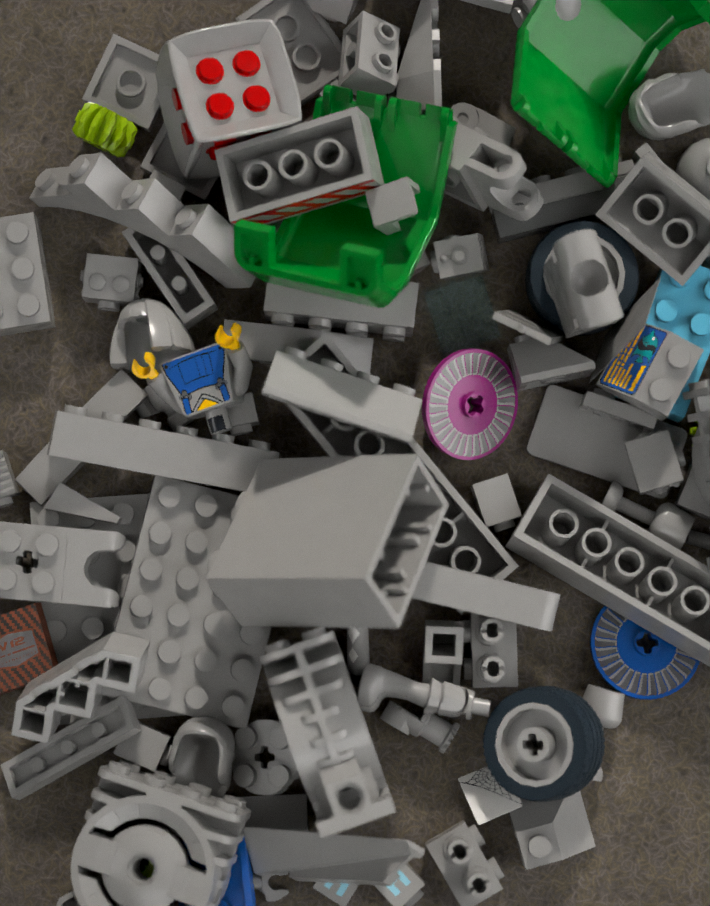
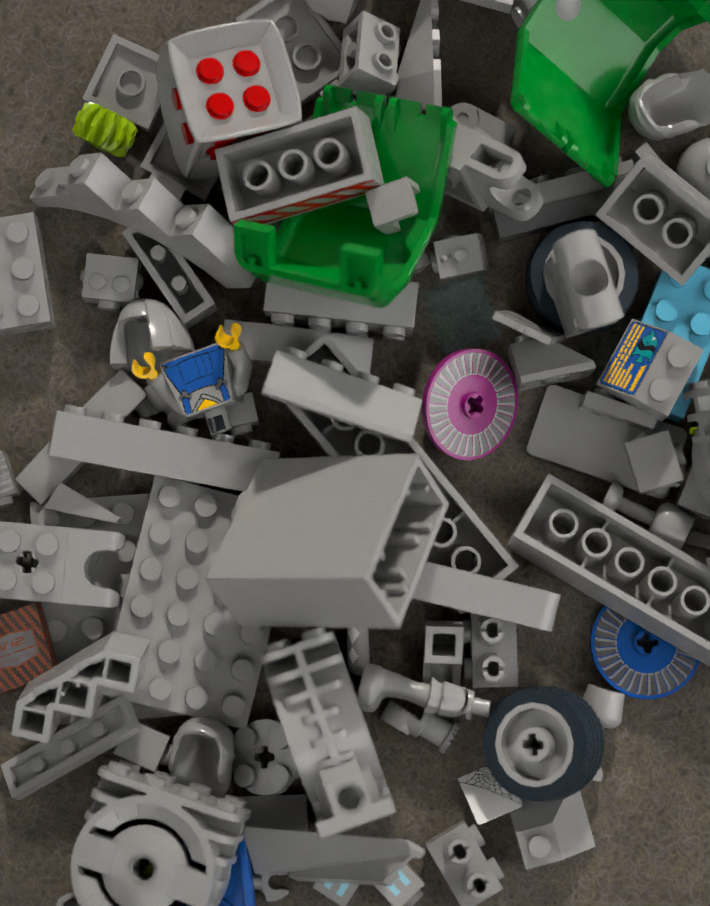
(496, 503): light grey brick -> none
(625, 330): light grey sticker -> none

